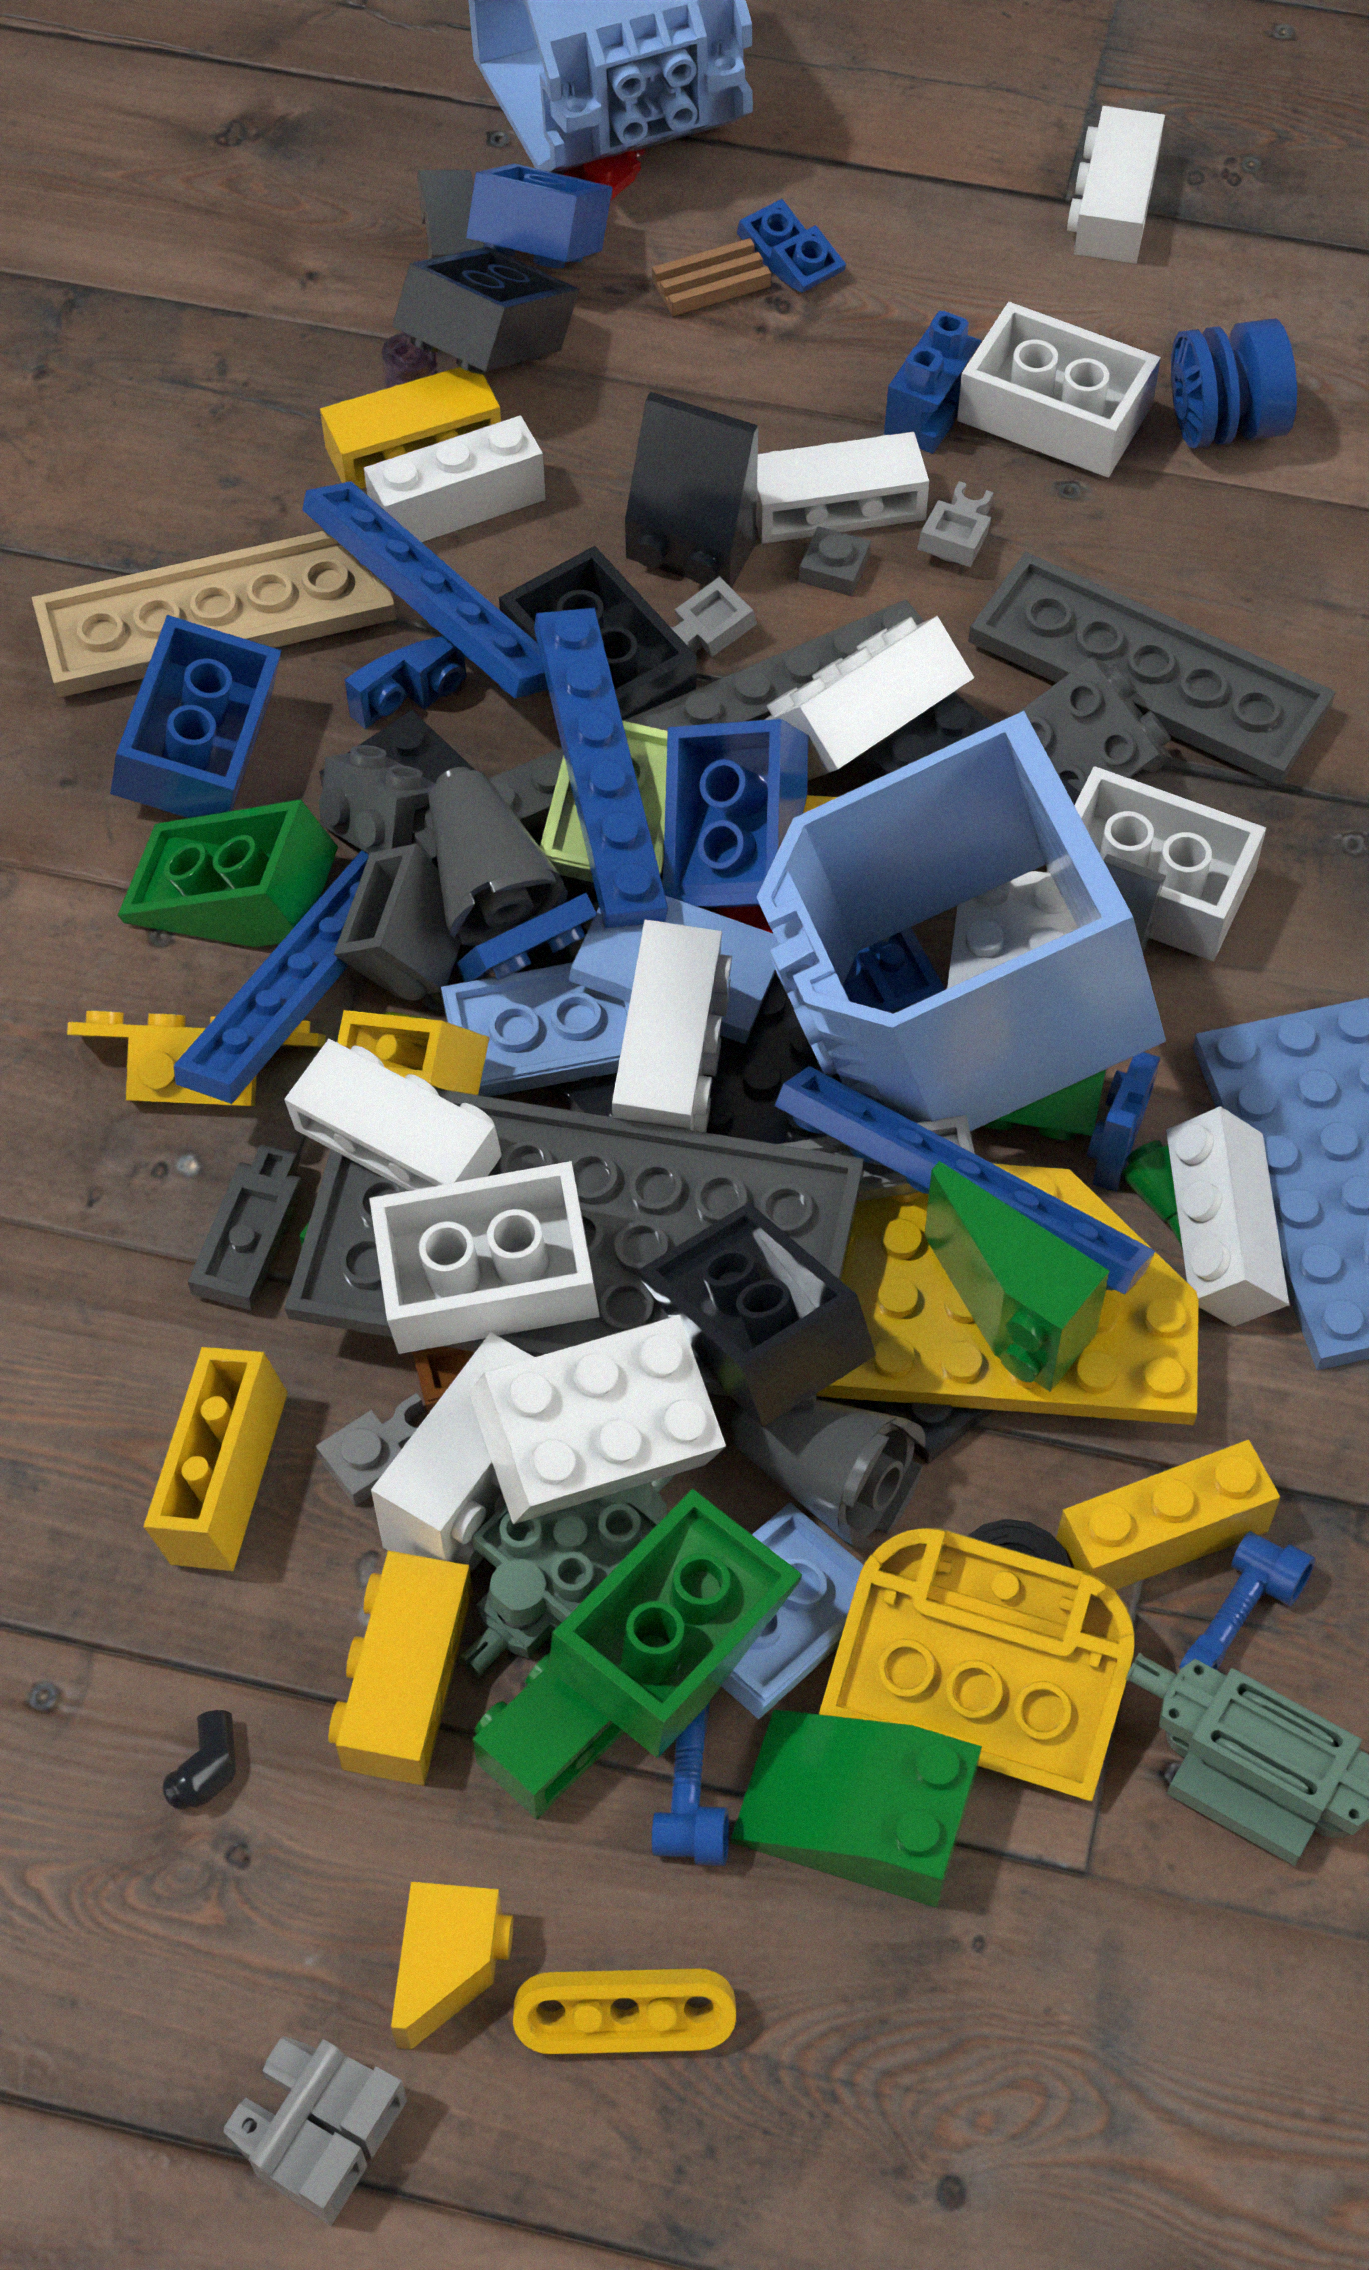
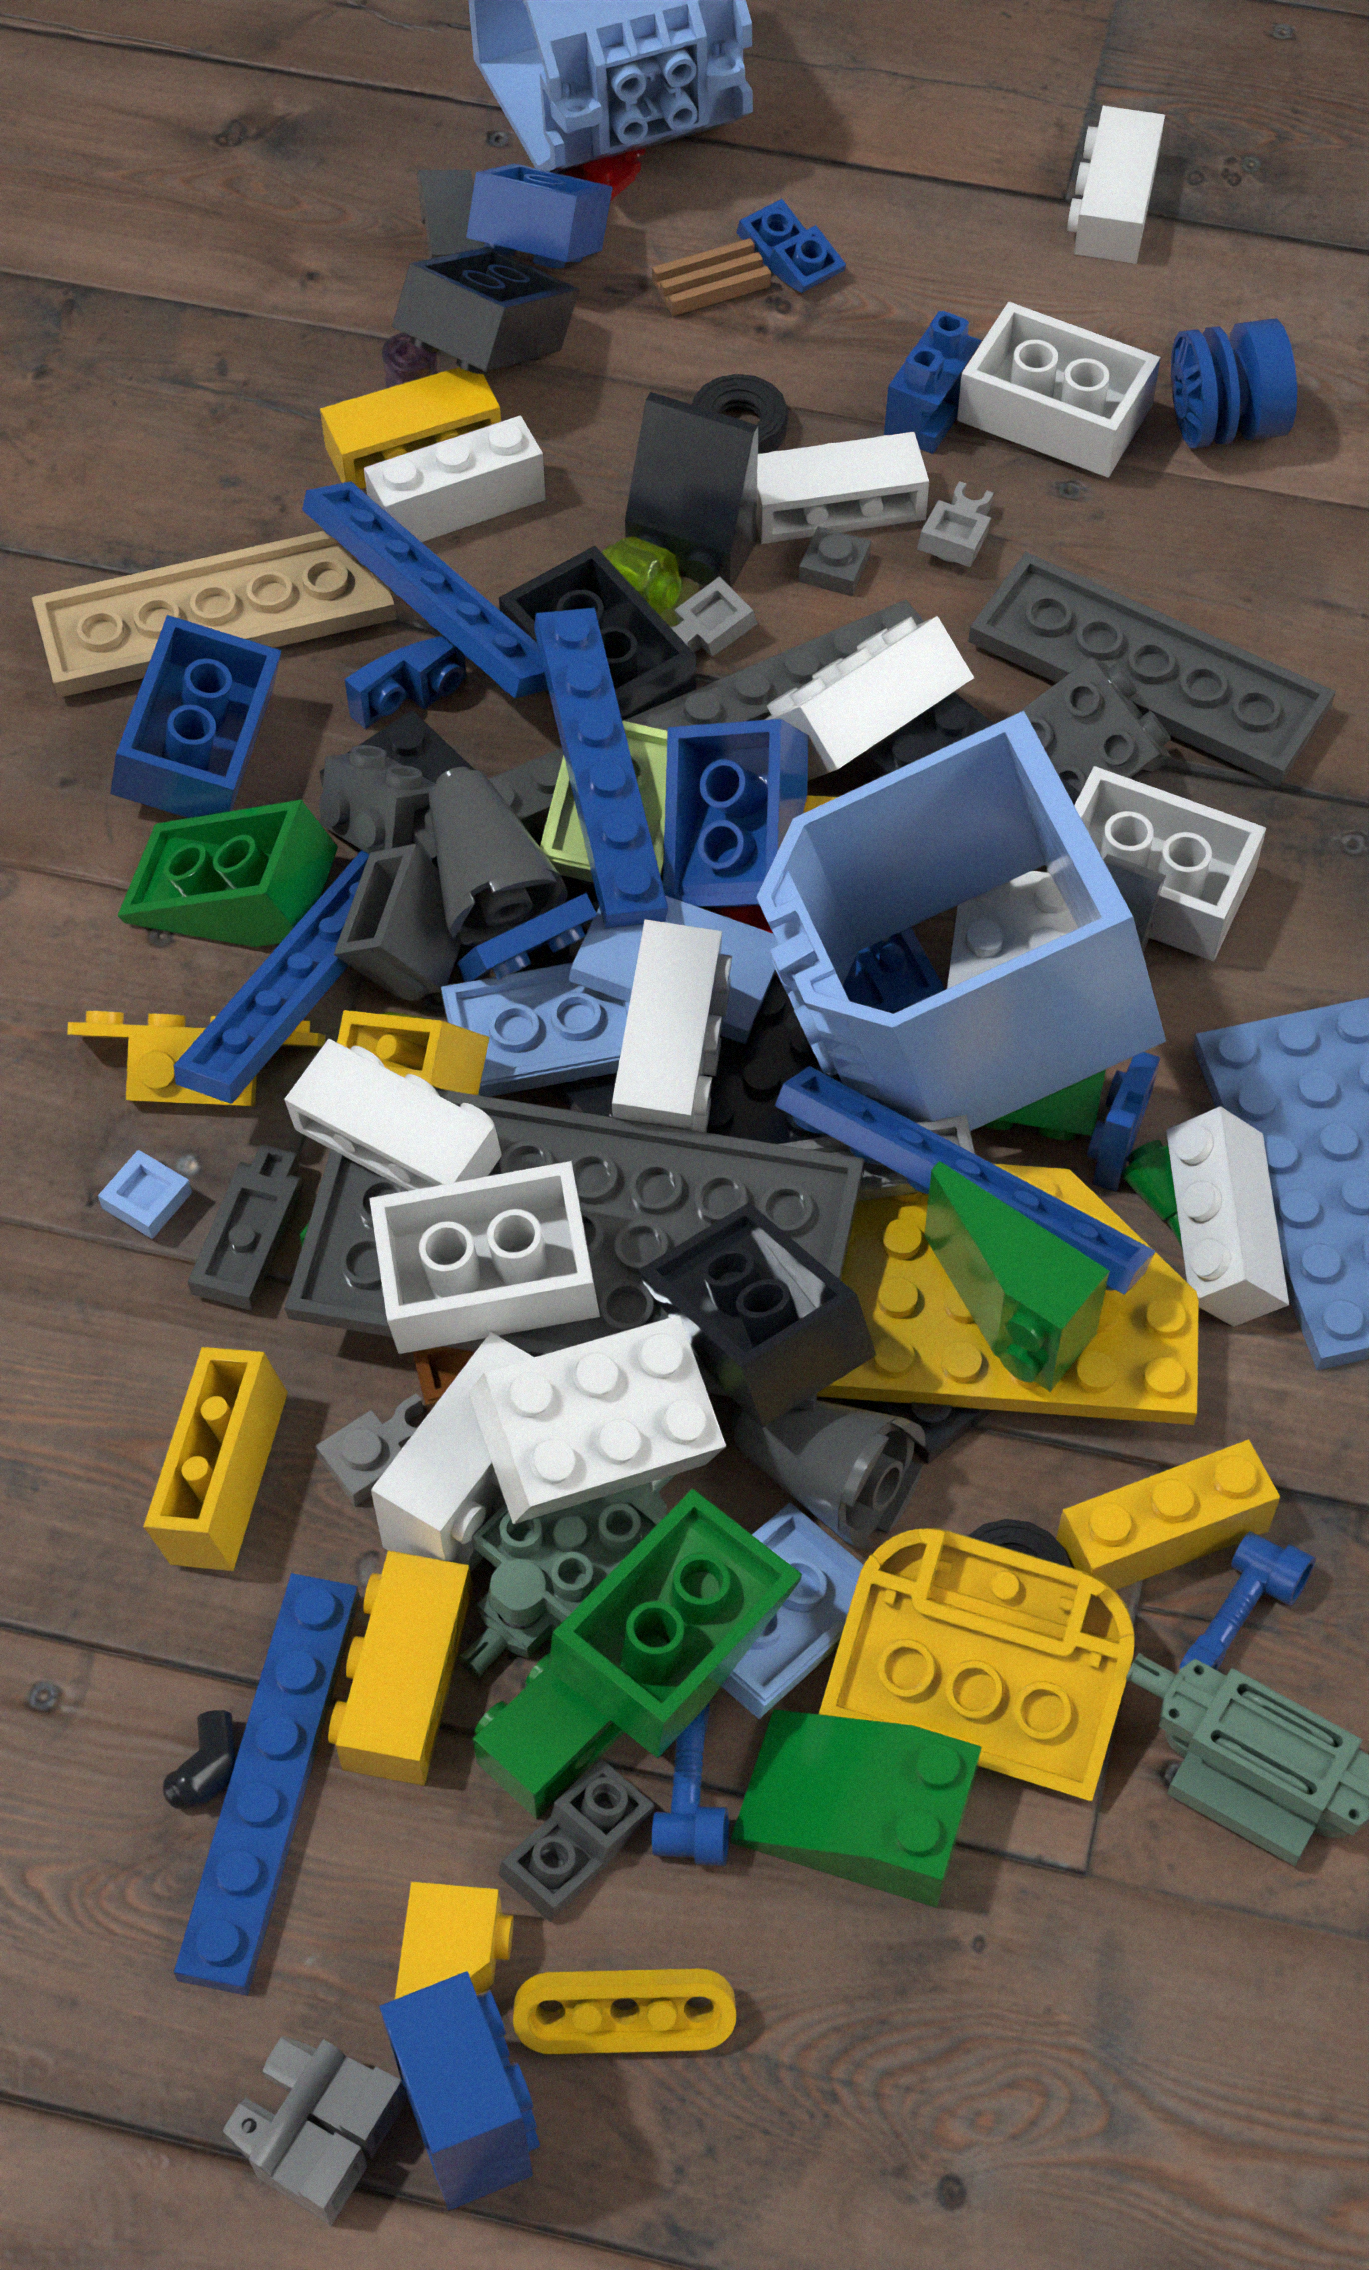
(145, 1194): none -> light blue plate
(267, 1786): none -> blue plate
(462, 2088): none -> blue brick
(577, 1841): none -> dark grey slope
(648, 569): none -> clear neon green head
(752, 394): none -> black tyre

